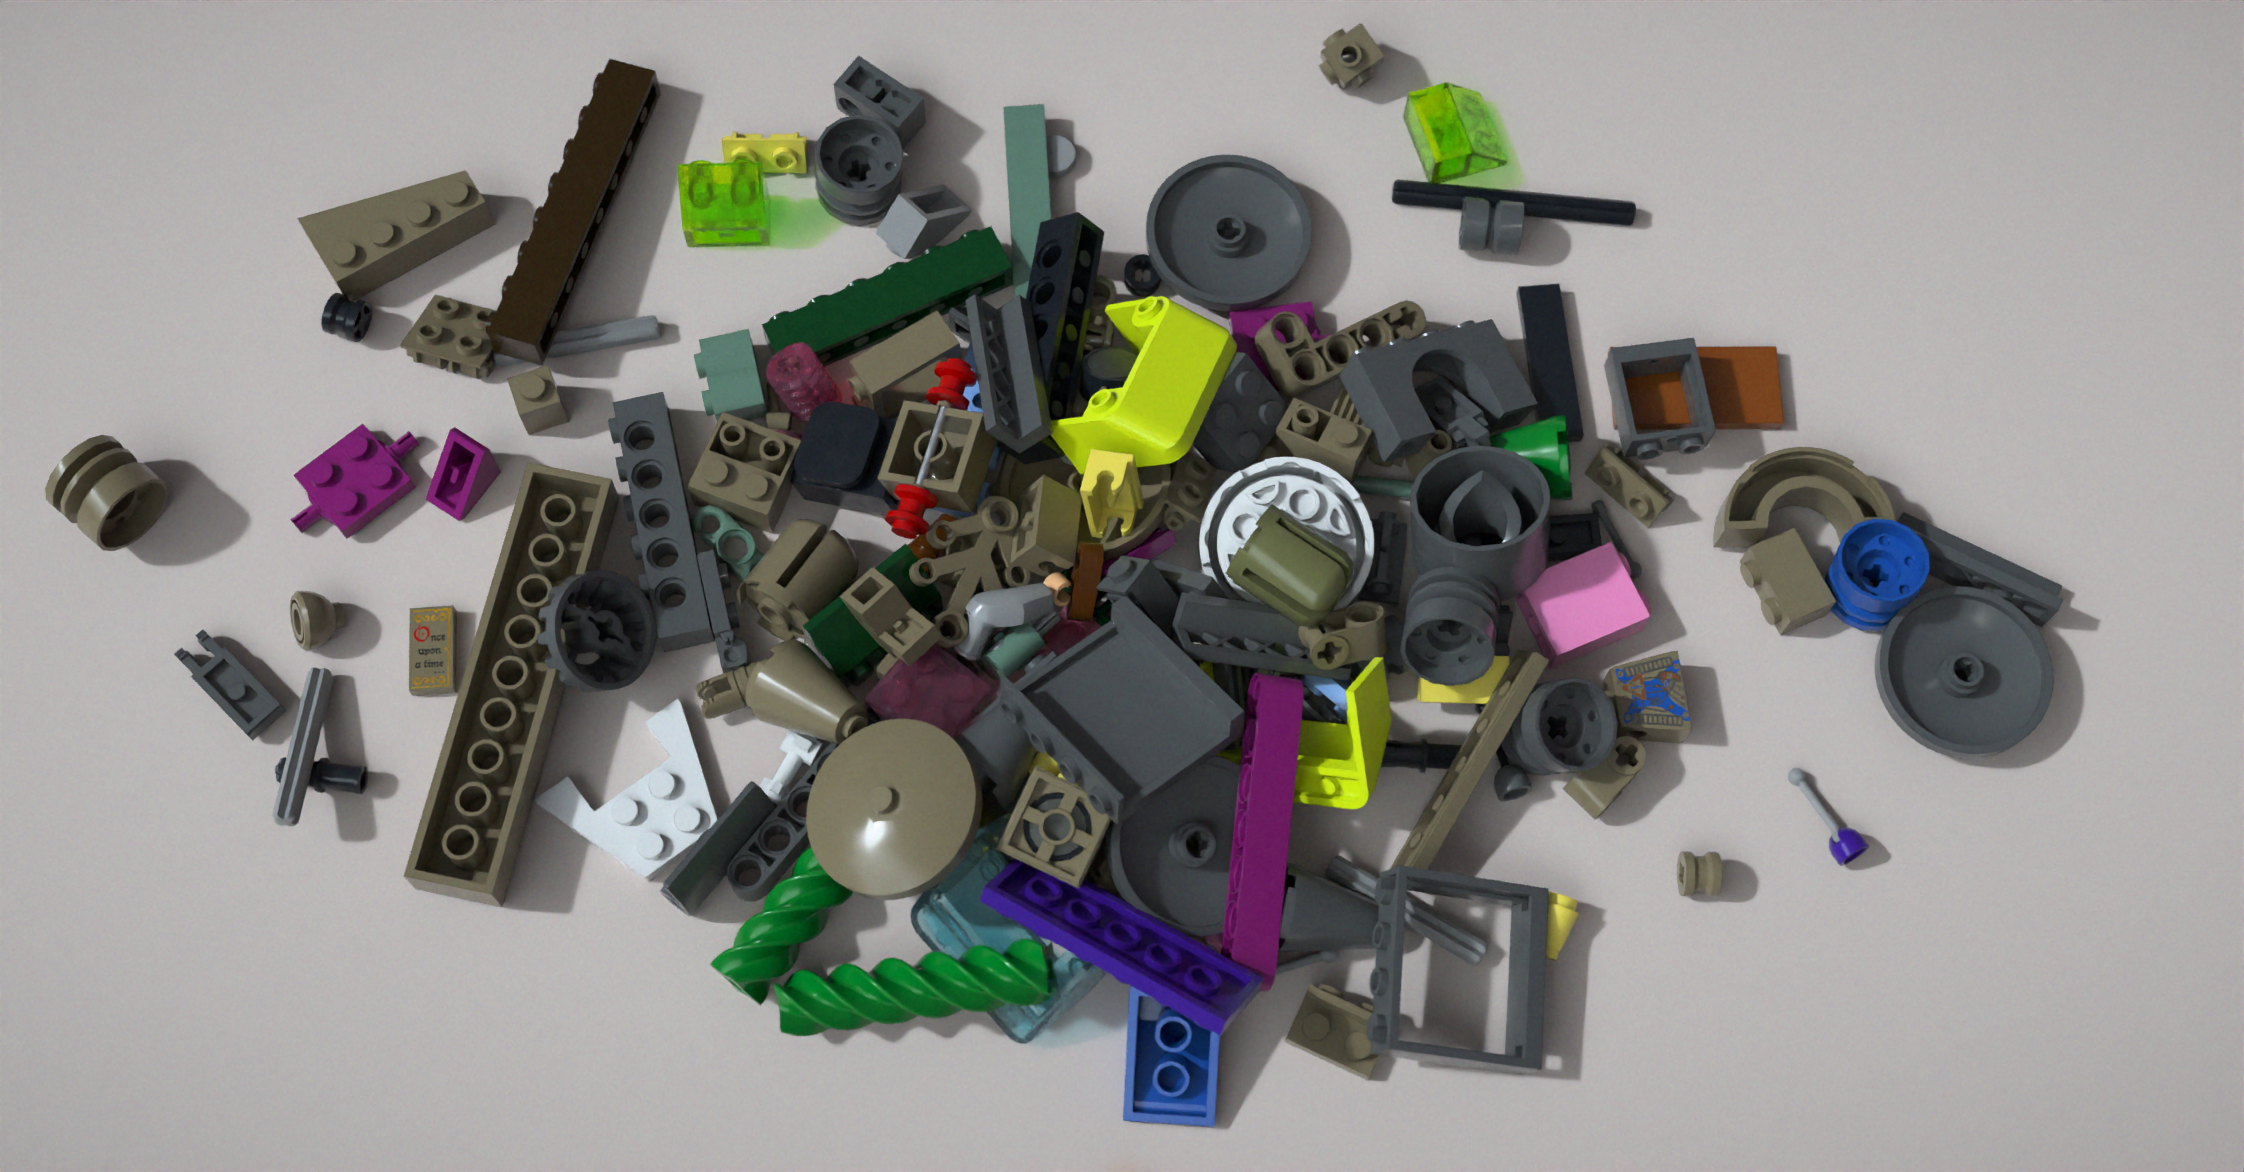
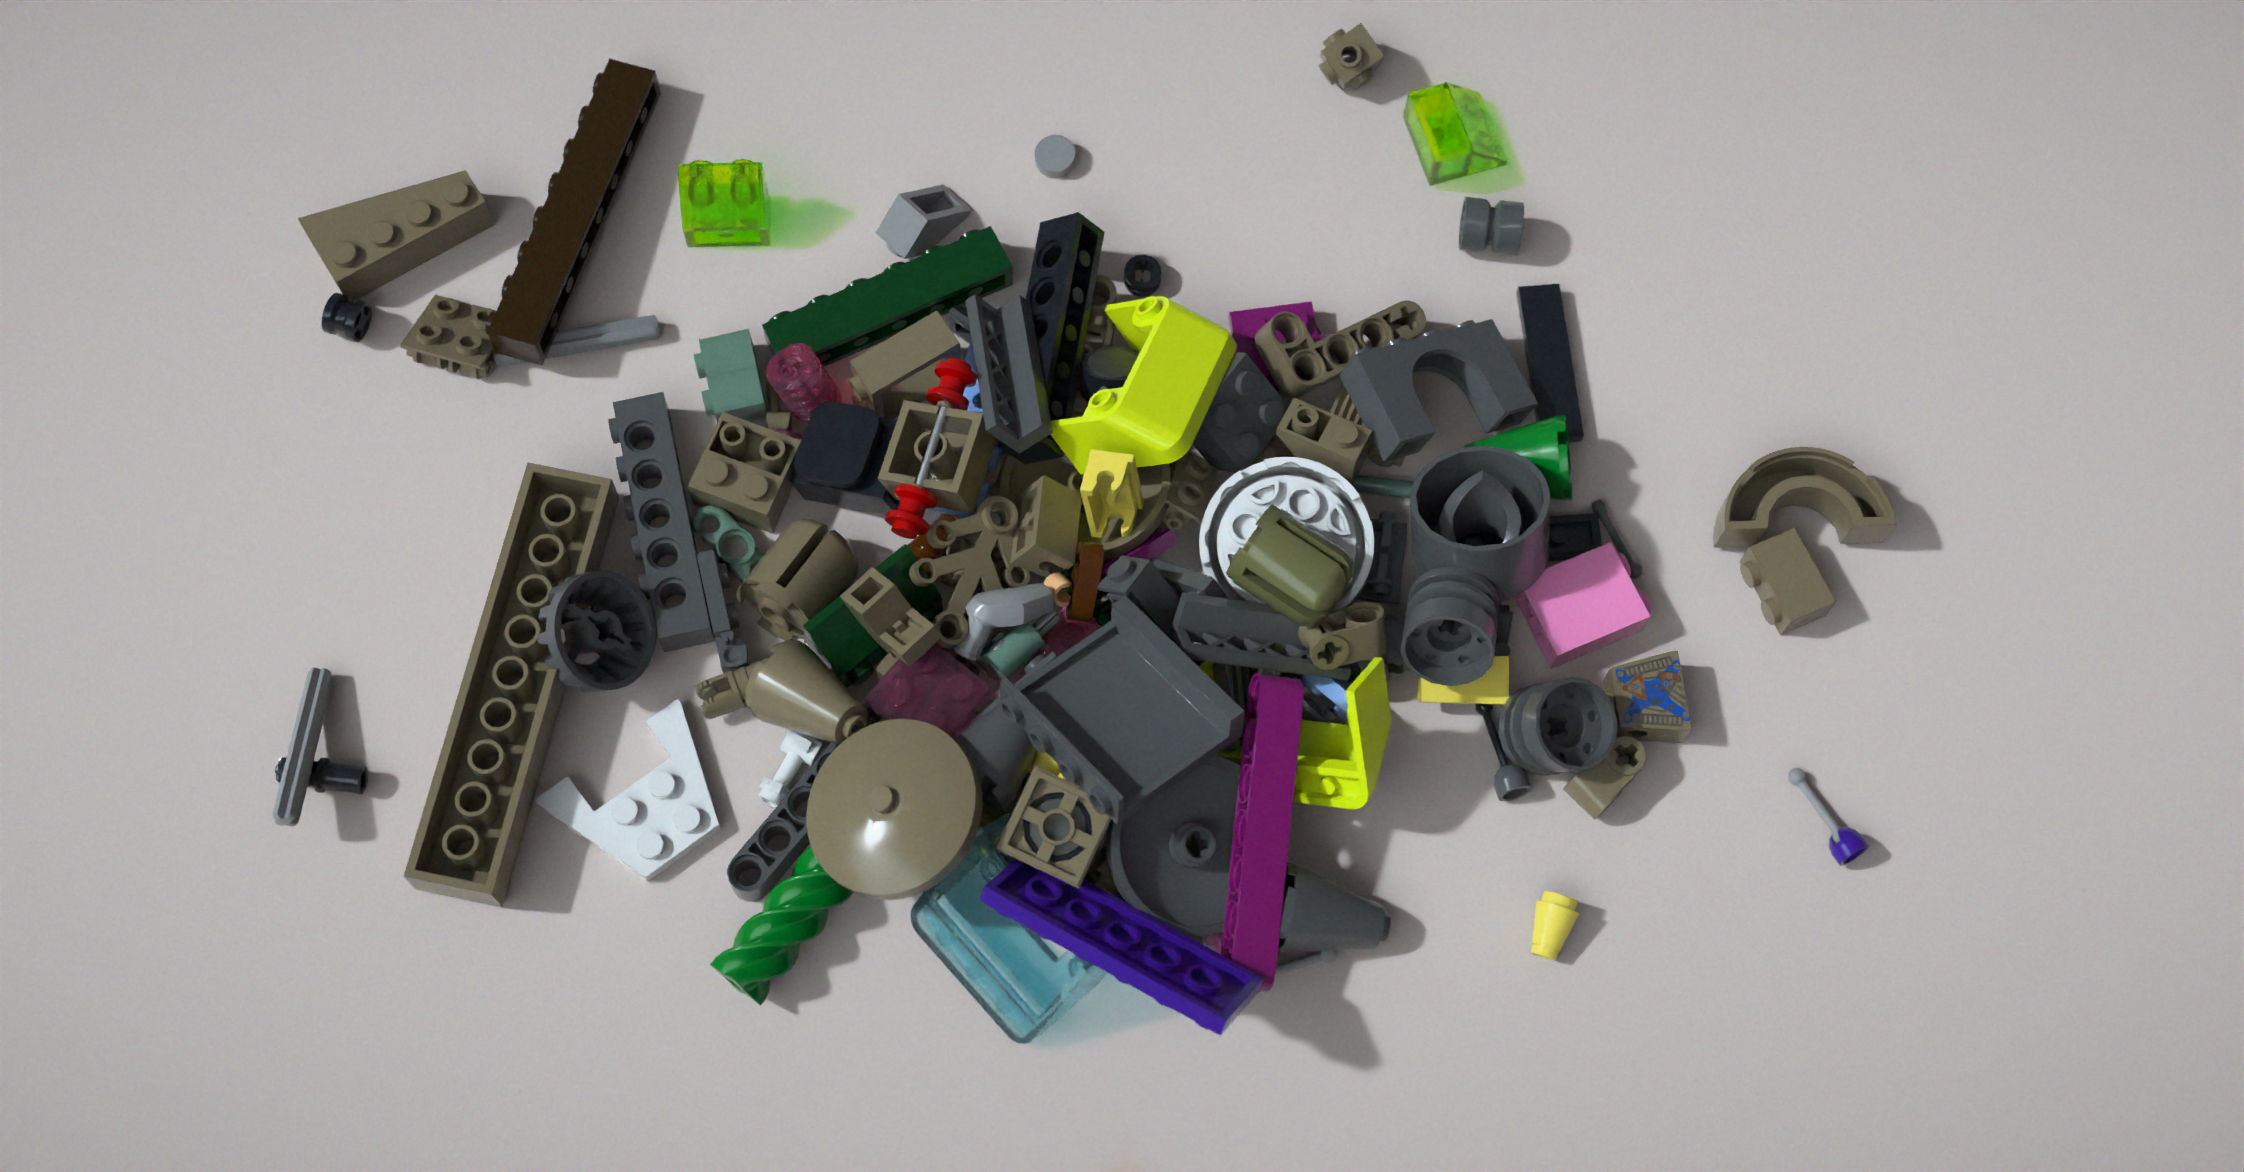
(107, 492): dark tan wheel -> none
(233, 687): dark grey hinge -> none
(314, 619): dark tan brick -> none
(354, 481): magenta plate -> none
(432, 650): dark tan tile -> none
(461, 475): magenta slope -> none
(537, 400): dark tan brick -> none
(715, 849): dark grey panel -> none
(778, 153): light yellow hinge -> none
(858, 169): dark grey wheel -> none
(875, 94): dark grey brick -> none
(931, 988): green piece -> none
(1026, 185): sand green tile -> none
(1168, 1066): blue slope -> none
(1228, 232): dark grey dish -> none
(1334, 1030): dark tan bracket -> none
(1416, 915): light grey axle -> none
(1419, 754): black axle -> none
(1437, 445): dark tan cone -> none
(1453, 413): dark grey hinge -> none
(1471, 760): dark tan tile -> none
(1525, 976): dark grey window -> none
(1535, 203): black axle -> none
(1619, 479): dark tan hinge -> none
(1658, 359): dark grey window -> none
(1699, 874): dark tan wheel -> none
(1739, 386): dark orange tile -> none
(1880, 554): blue wheel -> none
(1971, 566): dark grey fence -> none
(1993, 651): dark grey dish -> none

